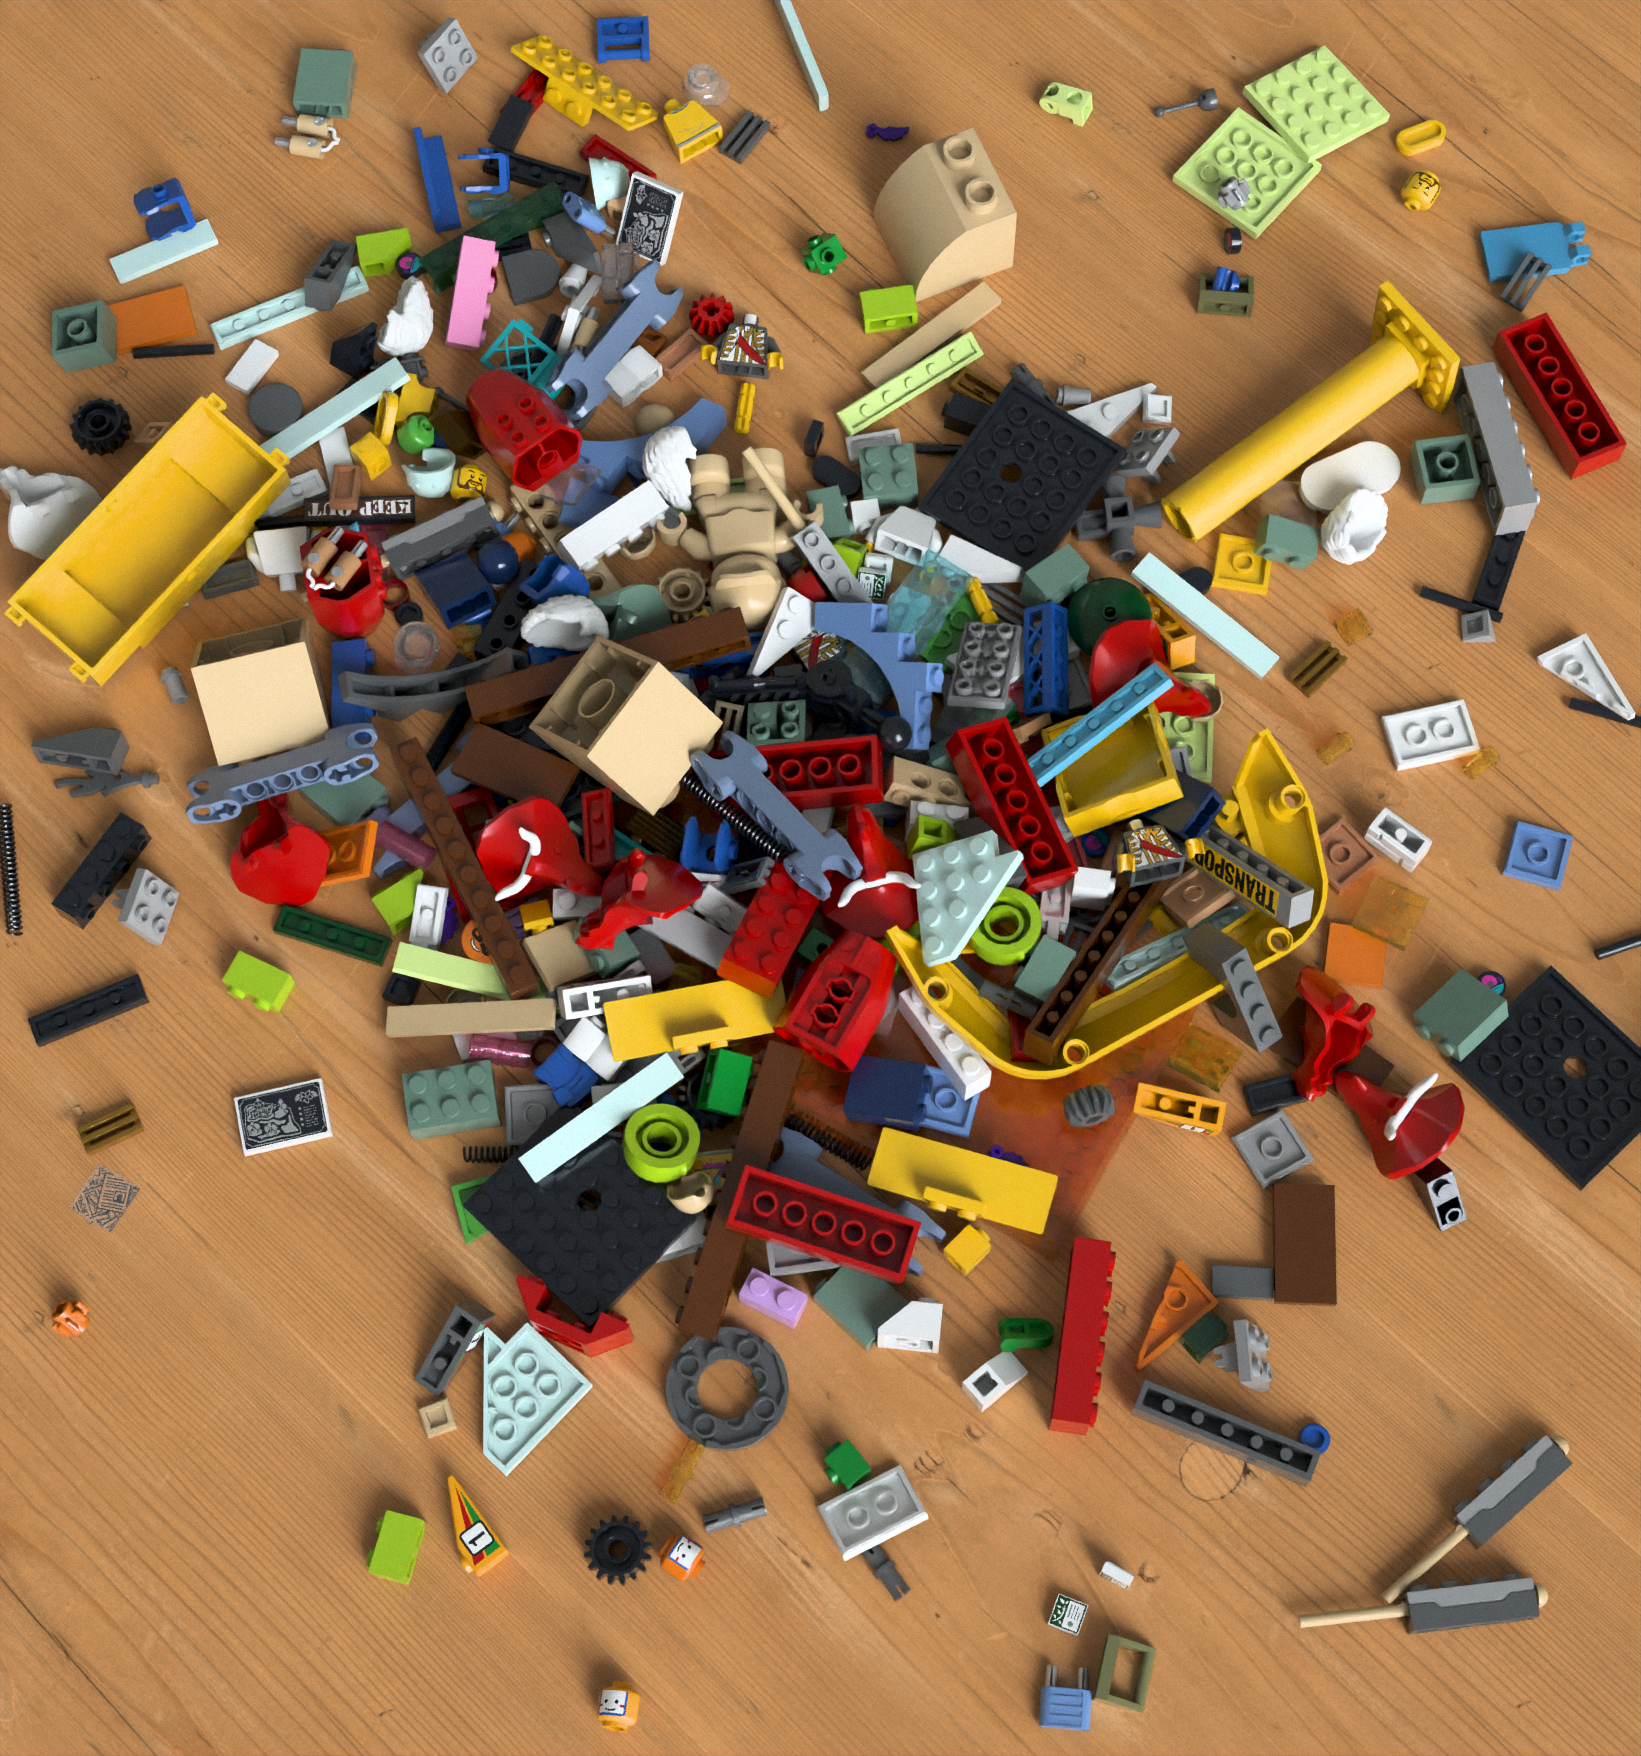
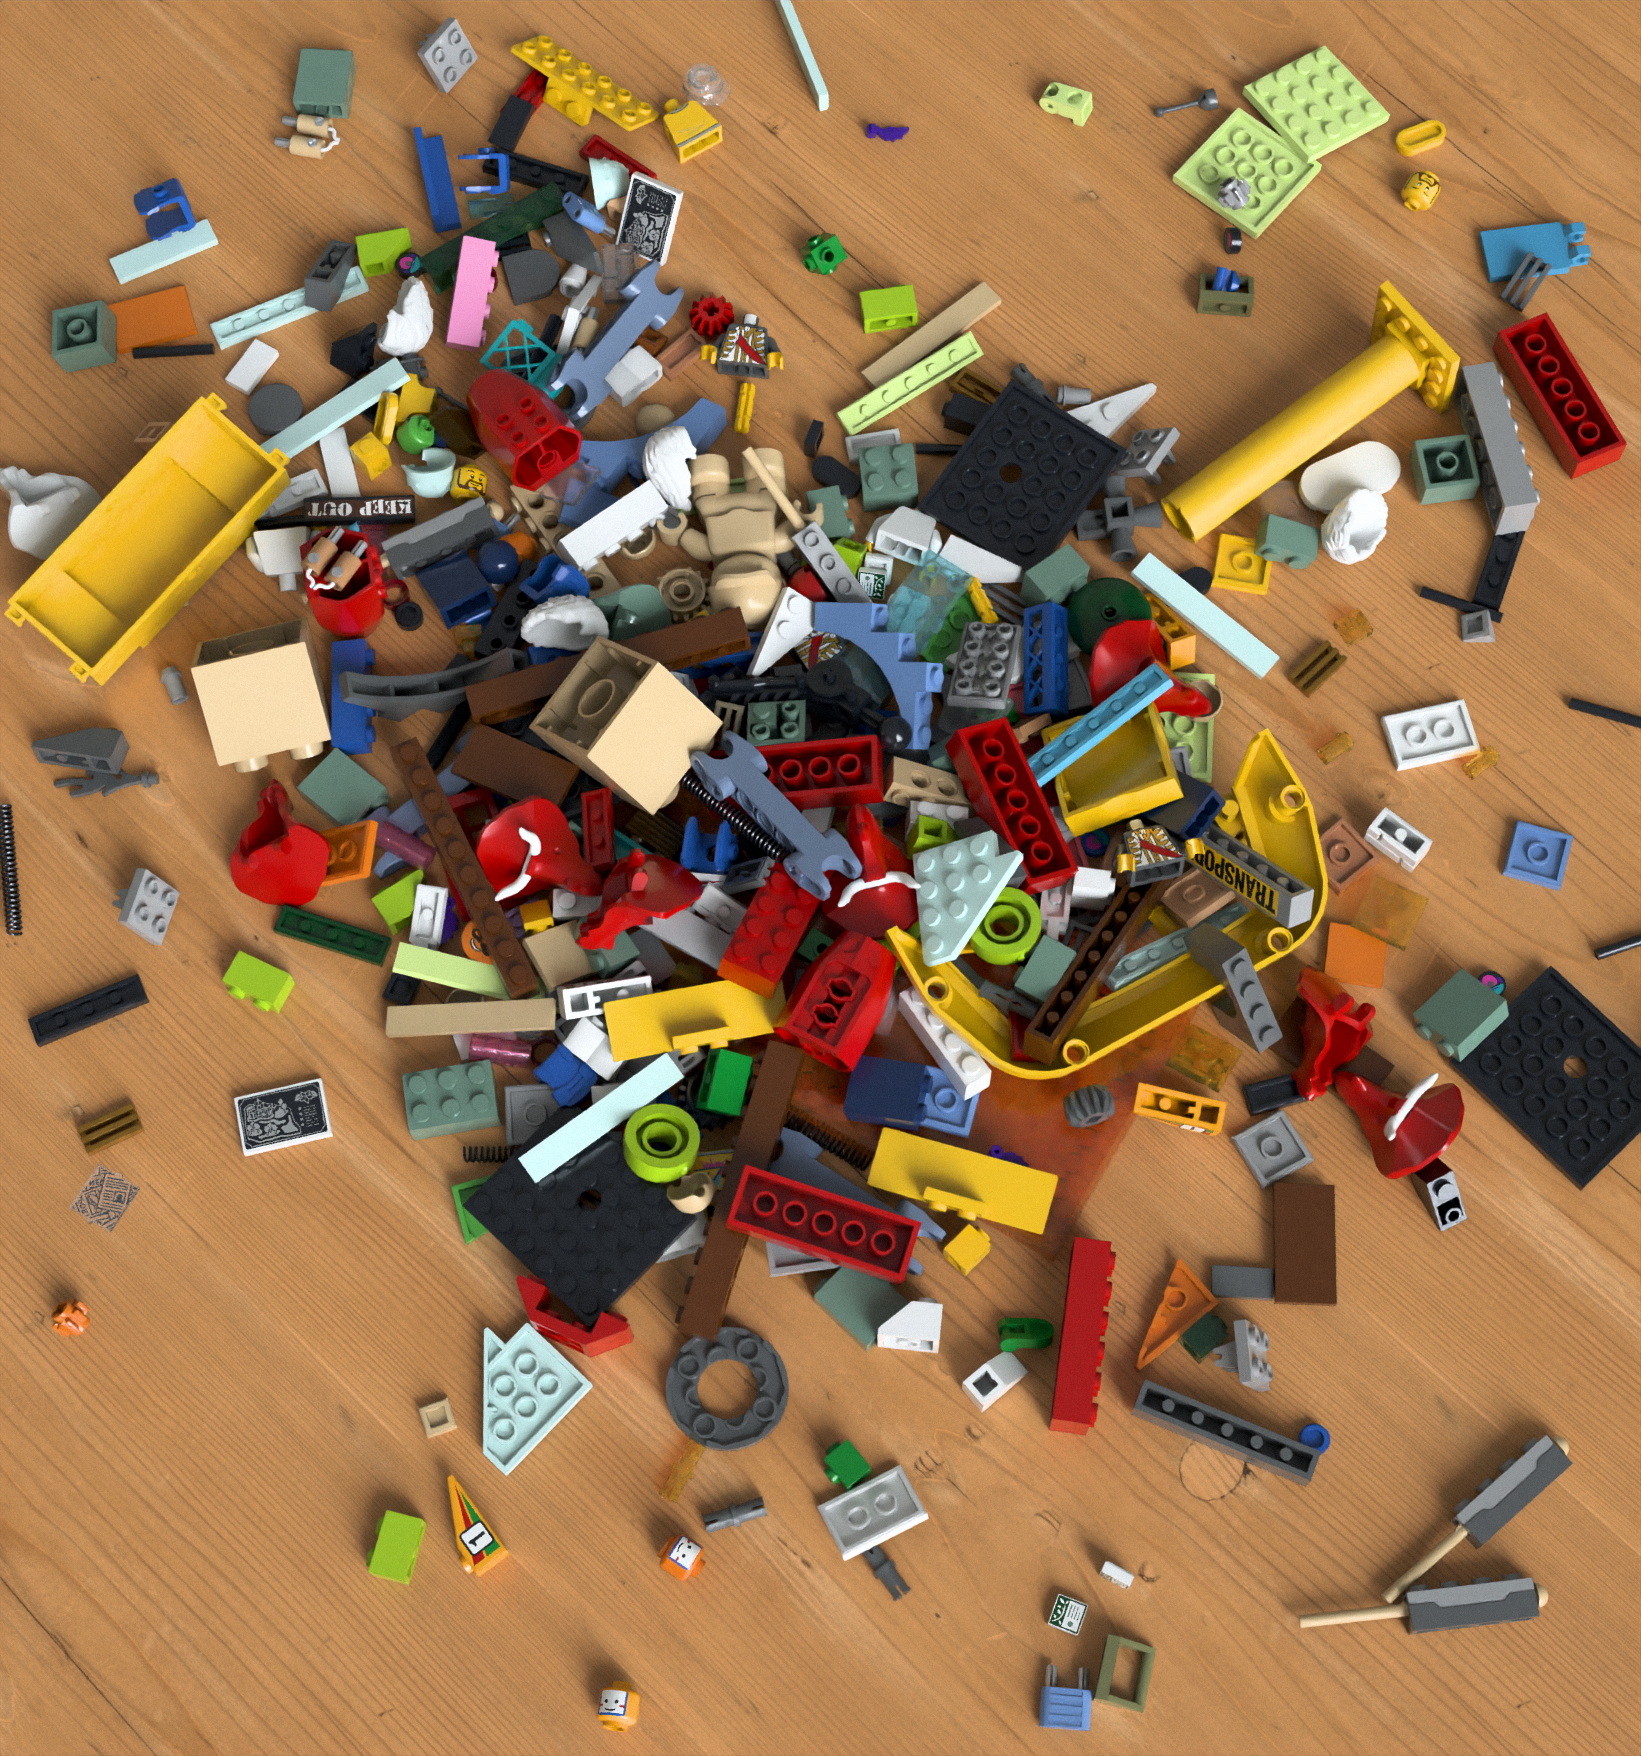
(101, 870): black brick -> none
(104, 439): black gear -> none
(231, 578): dark grey tile -> none
(327, 760): sand blue piece -> none
(345, 487): nougat tile -> none
(415, 647): clear hat -> none
(454, 1345): dark grey slope -> none
(622, 1567): black gear -> none
(623, 32): blue plate -> none
(737, 131): dark grey tile -> none
(773, 1298): lavender brick -> none
(864, 514): white plate -> none
(947, 216): tan brick -> none
(1157, 409): white tile -> none
(1584, 669): white wing -> none

